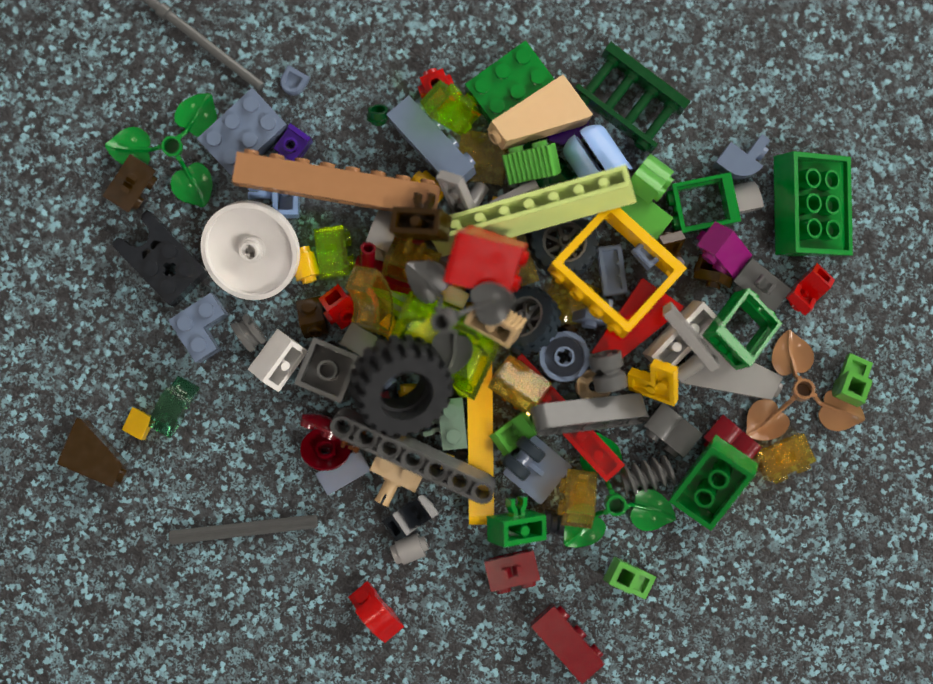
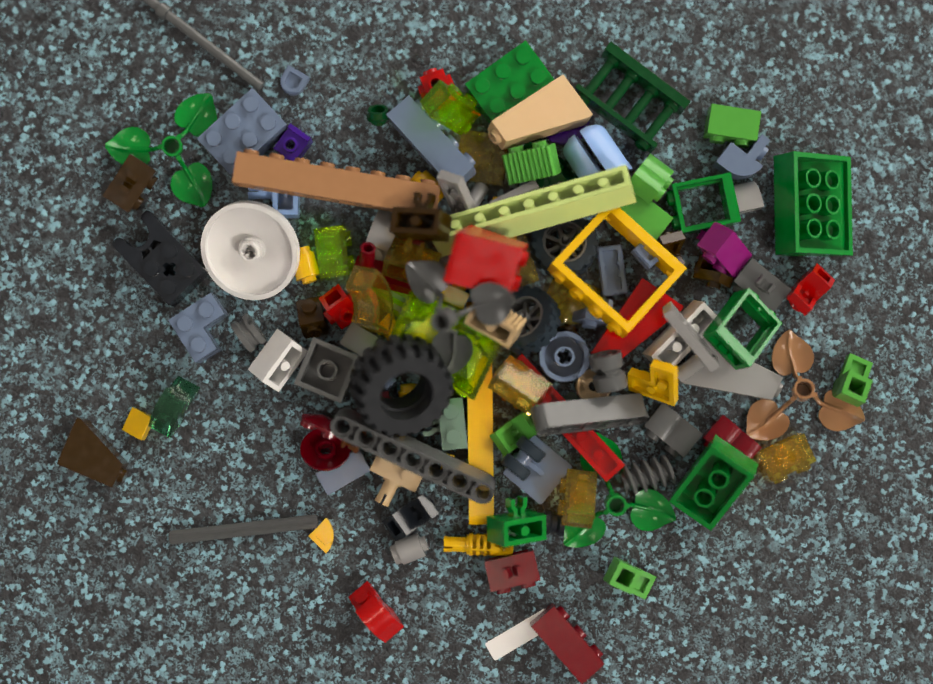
(323, 535): none -> yellow tile
(475, 545): none -> yellow hinge
(512, 638): none -> white sticker
(732, 125): none -> bright green brick

